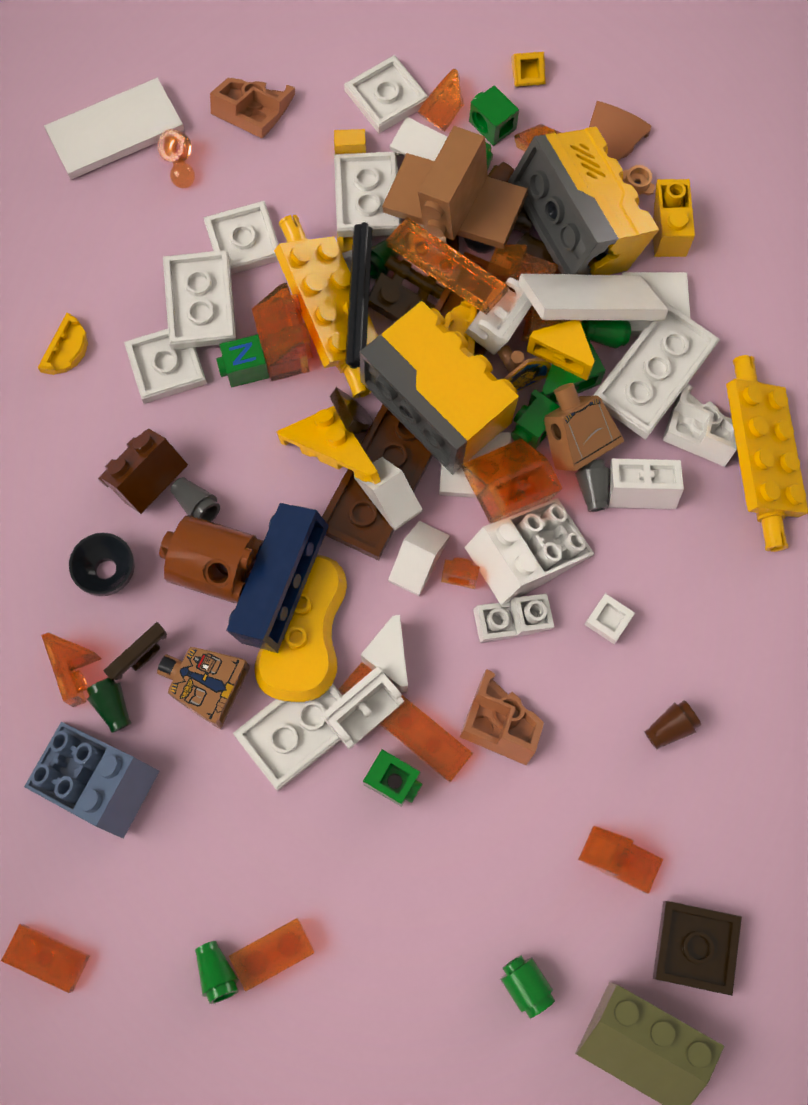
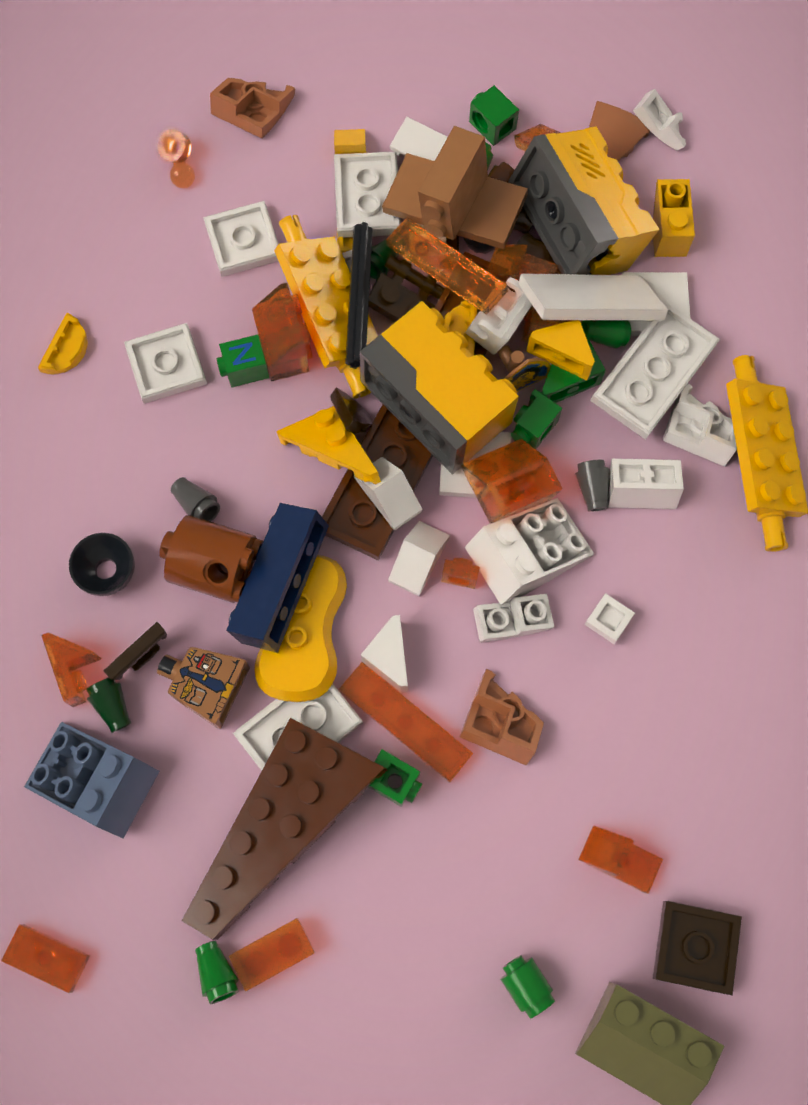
(113, 128): white tile -> none
(143, 470): reddish brown brick -> none
(199, 299): white tile -> none
(287, 811): none -> reddish brown wing
(363, 707): white hinge -> none
(386, 94): white tile -> none
(443, 102): clear orange slope -> none
(528, 69): yellow slope -> none
(579, 429): medium nougat torso -> none
(639, 174): light nougat plate -> none
(659, 119): none -> white slope
(673, 725): reddish brown cone -> none

